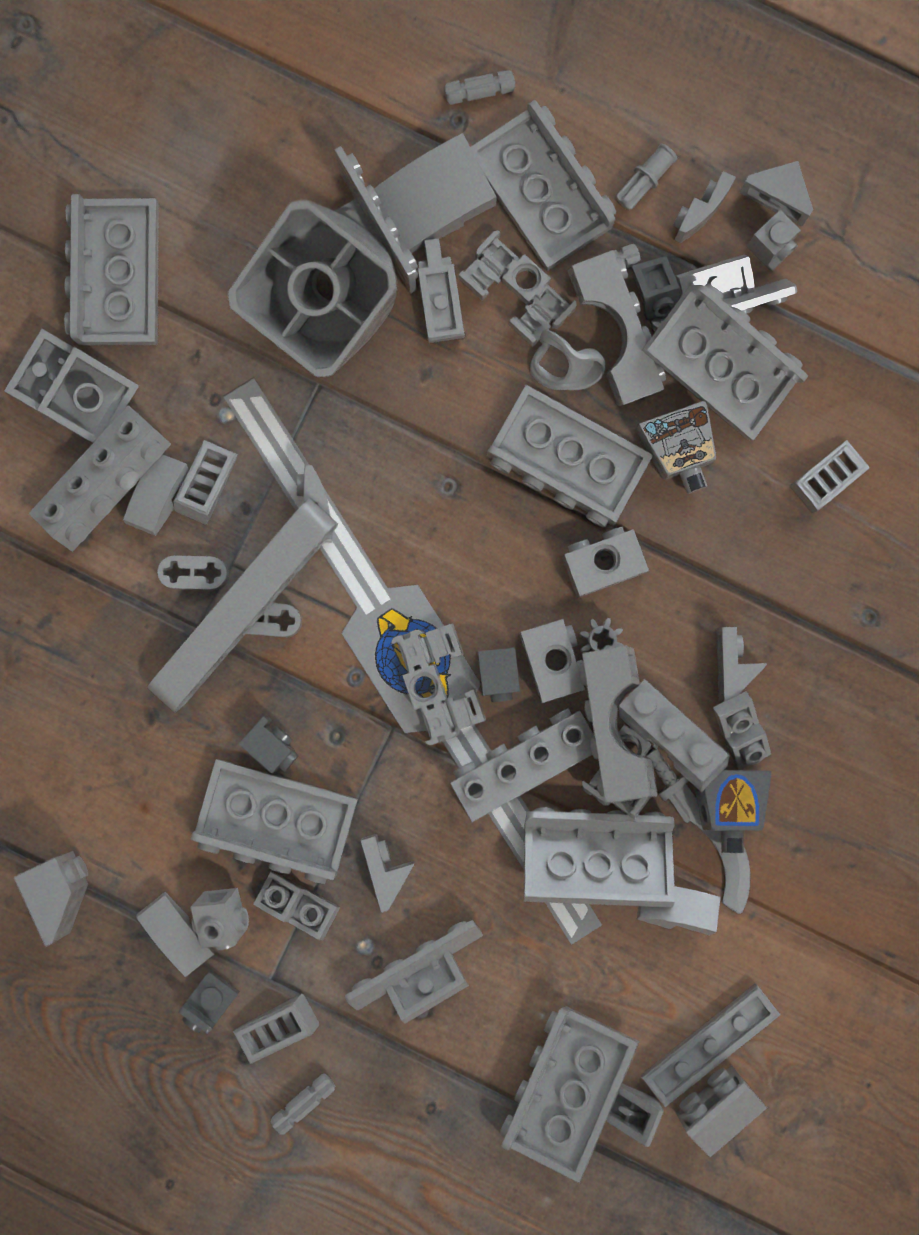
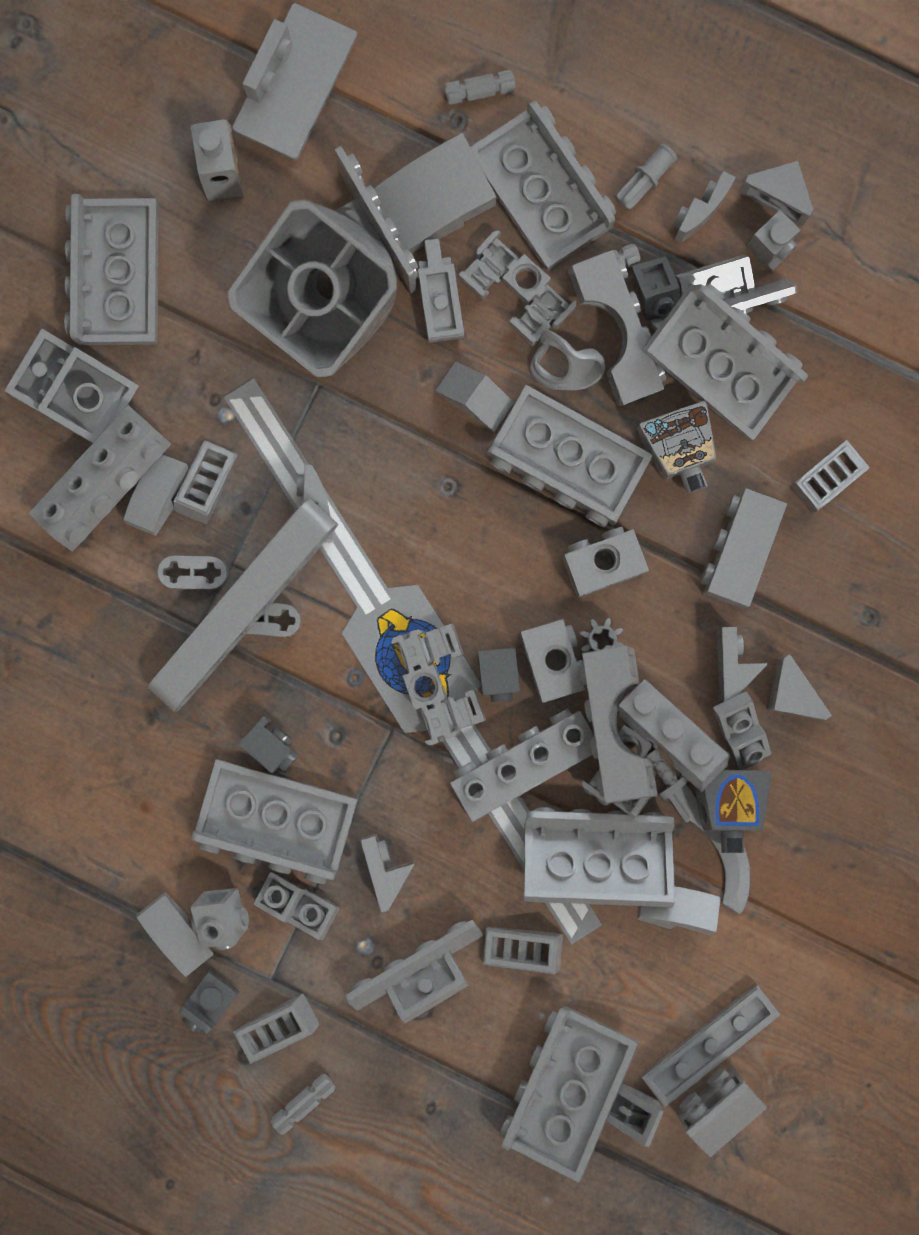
(54, 894): light grey slope -> none
(217, 156): none -> light grey torso
(292, 80): none -> light grey bracket
(475, 396): none -> light grey slope
(554, 940): none -> light grey slope
(743, 548): none -> light grey brick
(793, 693): none -> light grey slope

